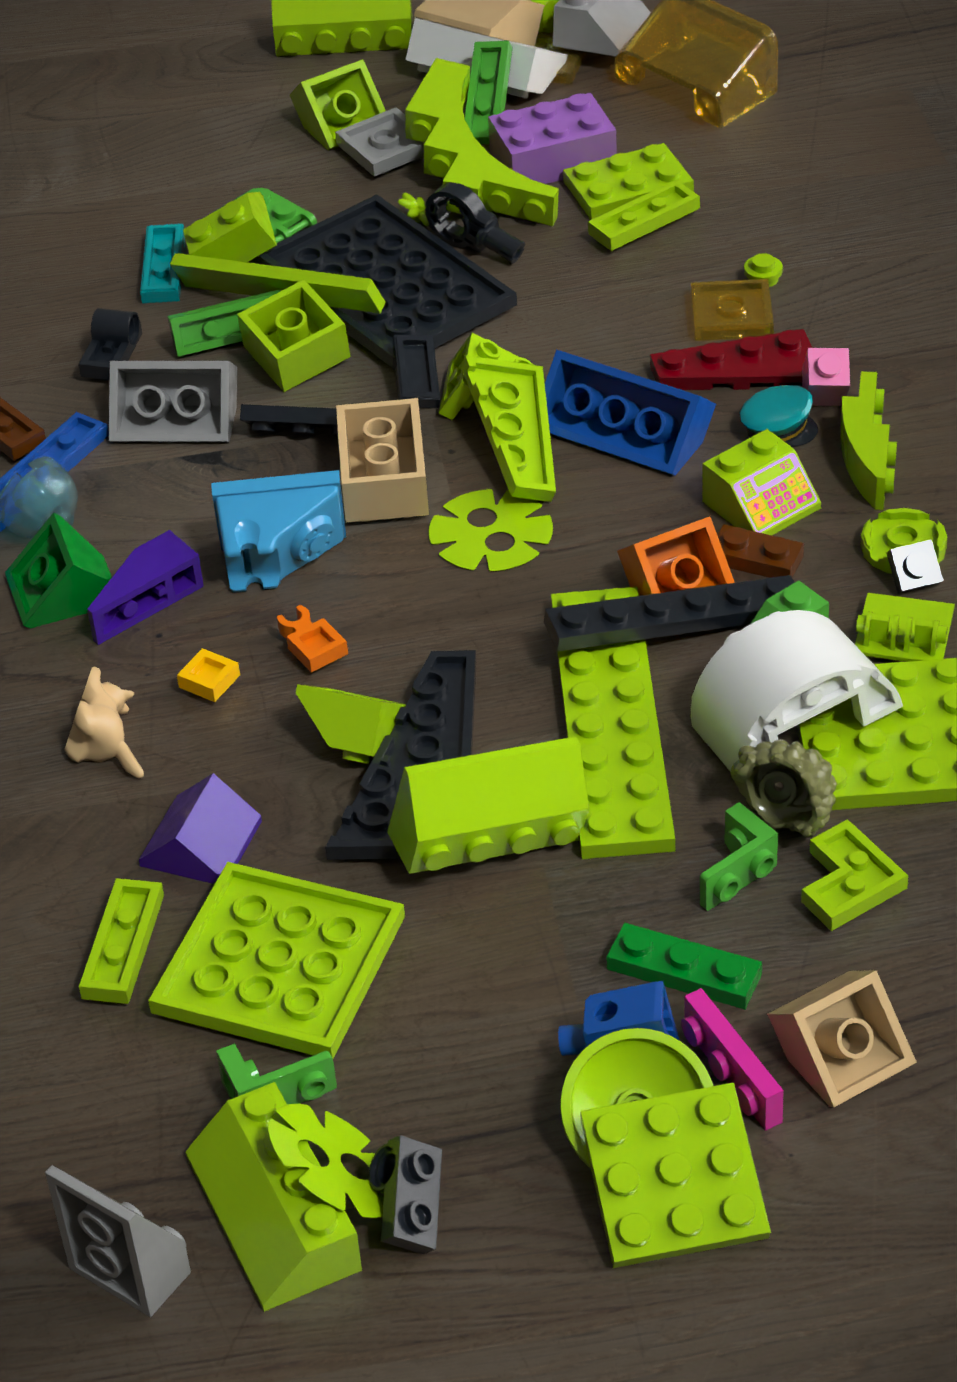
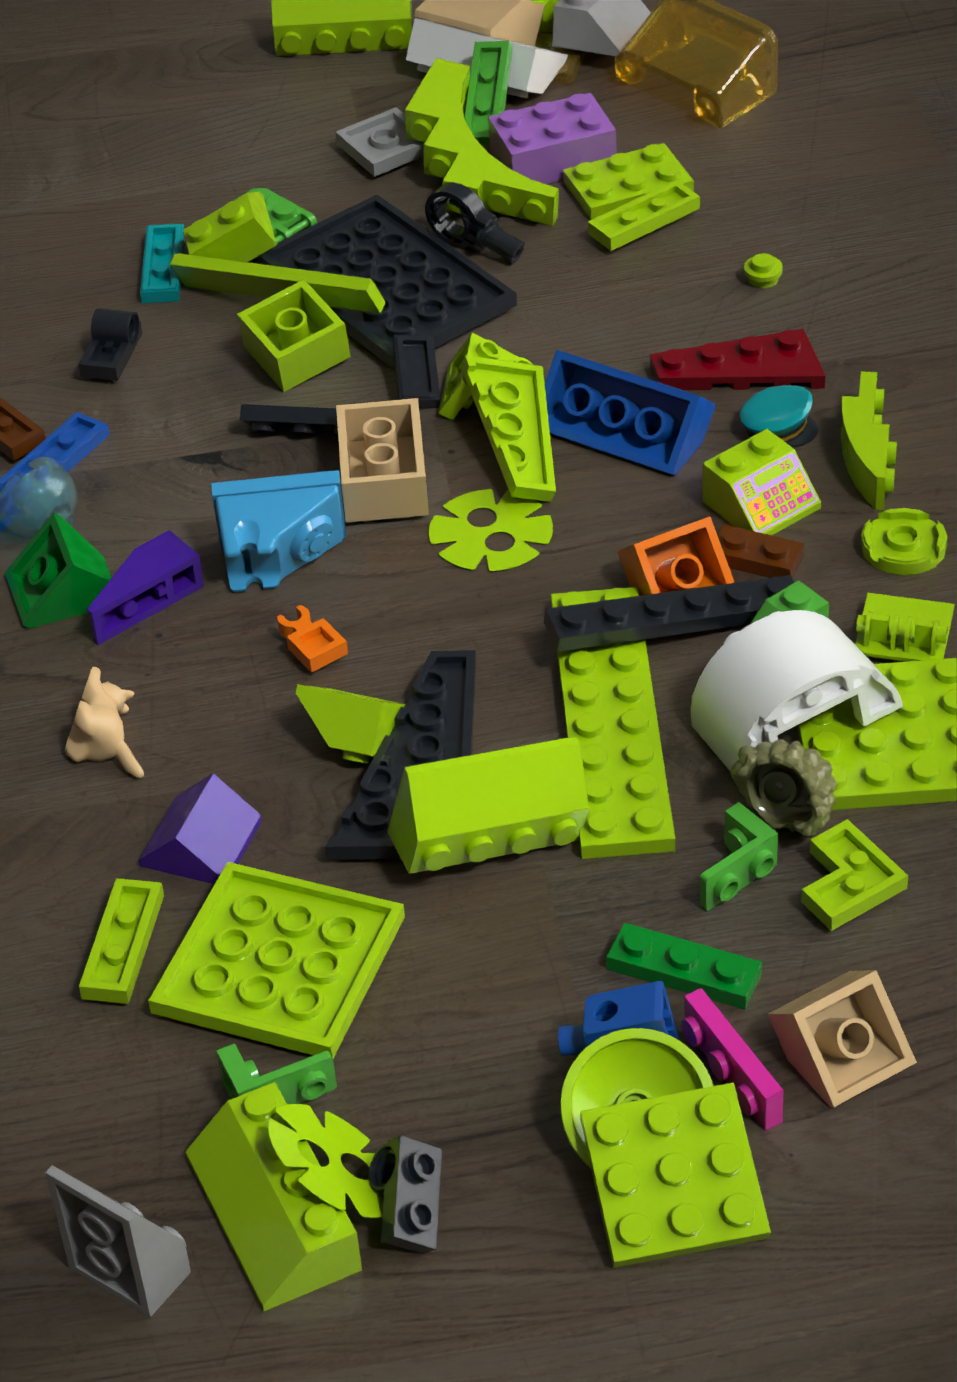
(172, 401): light grey slope -> none
(208, 675): yellow plate -> none
(210, 325): bright green plate -> none
(336, 101): lime slope -> none
(416, 208): lime plant -> none
(731, 309): clear yellow tile -> none
(826, 375): bright pink brick -> none
(914, 566): plate -> none

